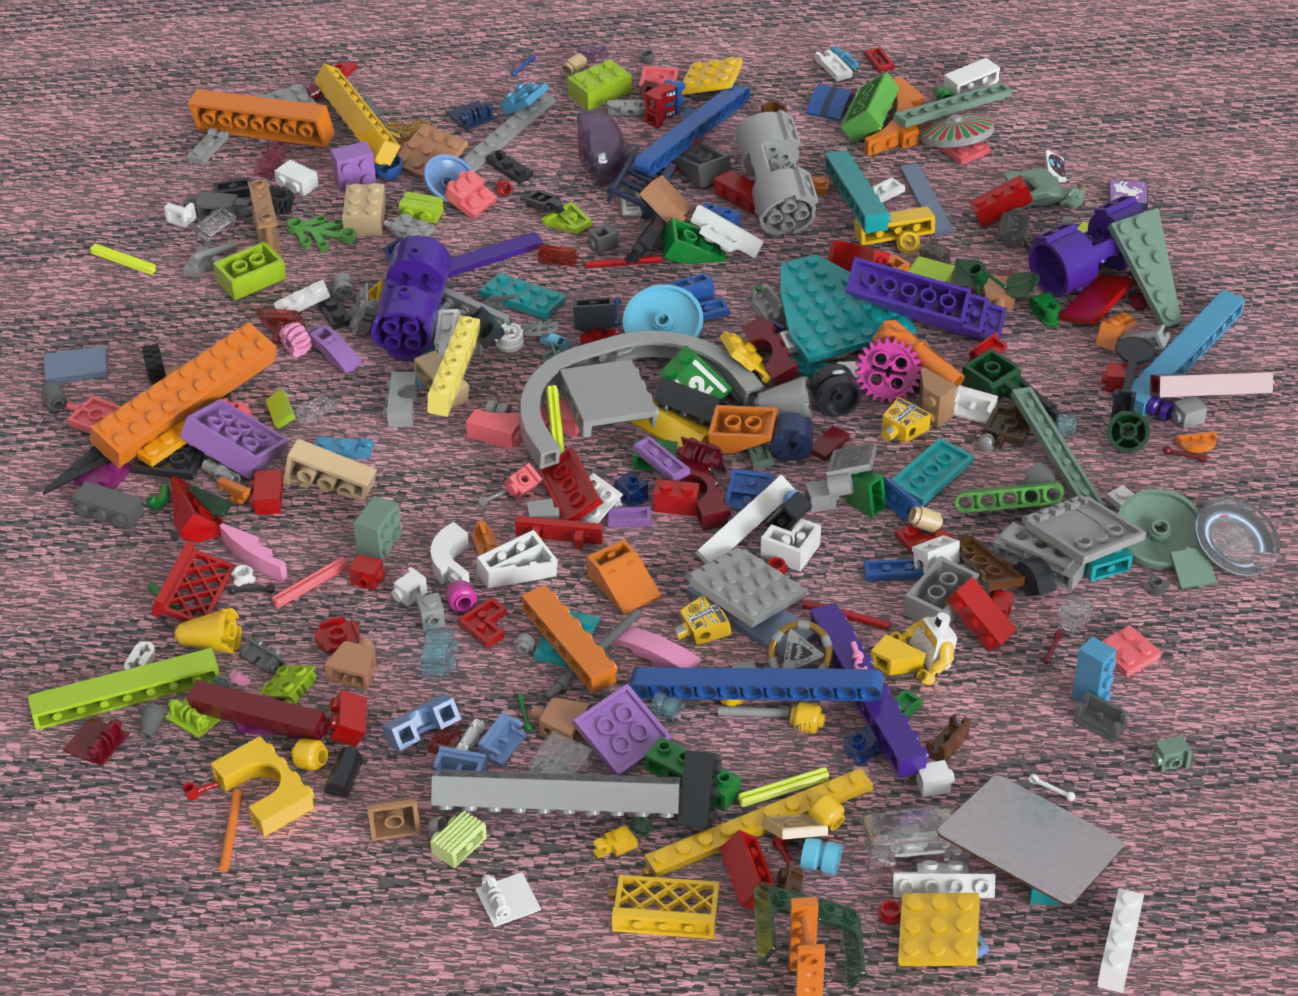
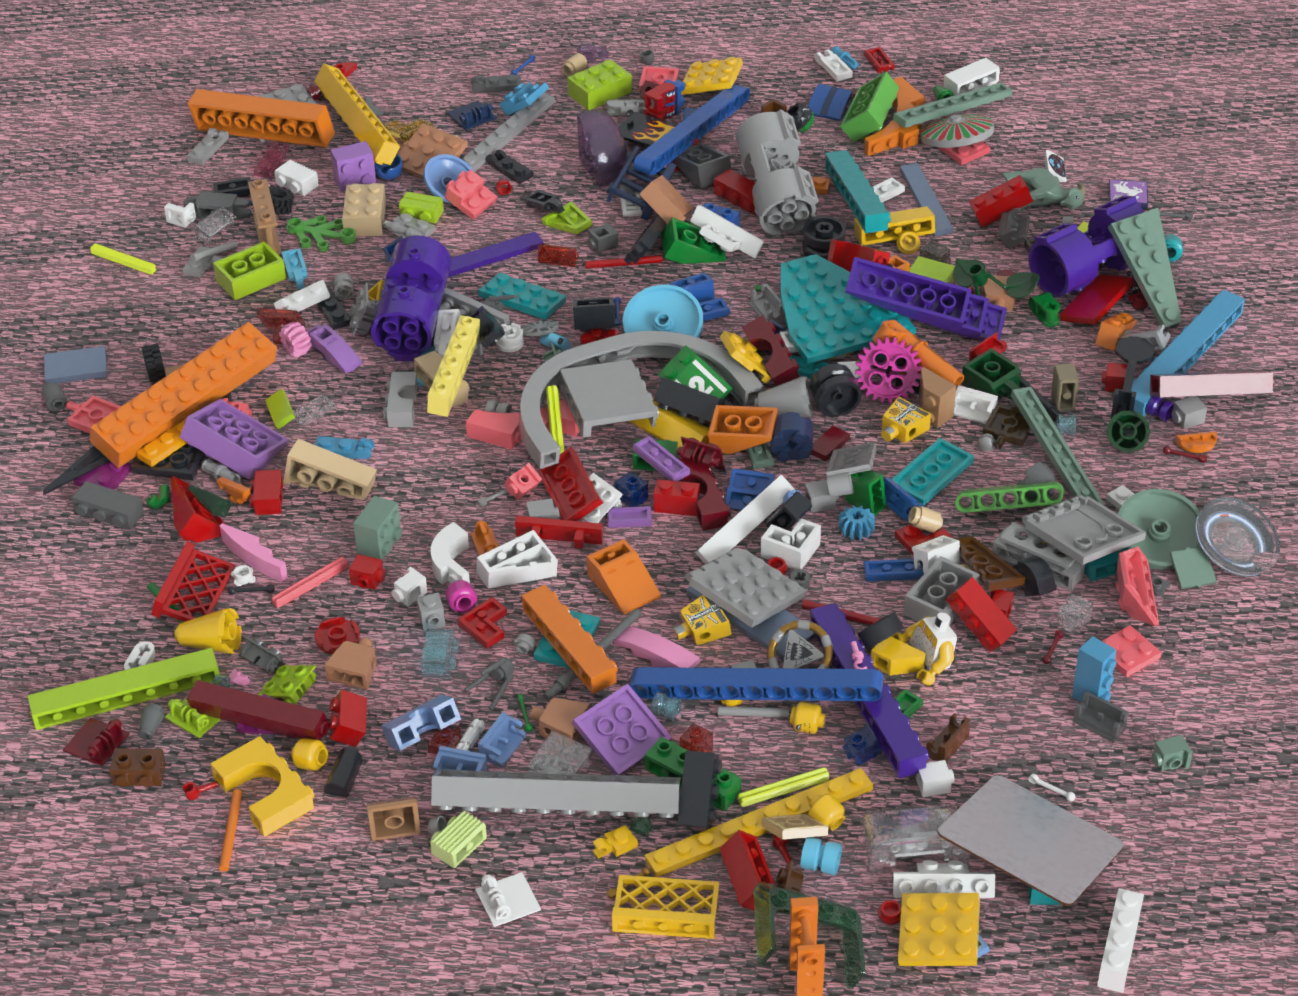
(137, 767): none -> reddish brown brick
(295, 266): none -> medium azure hinge
(495, 83): none -> dark grey hinge
(499, 671): none -> dark grey plant
(644, 129): none -> black door
(697, 739): none -> clear red brick
(801, 574): none -> dark grey bush
(802, 116): none -> black piece
(818, 235): none -> black wheel
(856, 522): none -> dark azure gear
(880, 630): none -> black tyre
(1065, 387): none -> dark tan brick
(1136, 586): none -> coral wedge
(1174, 247): none -> teal head

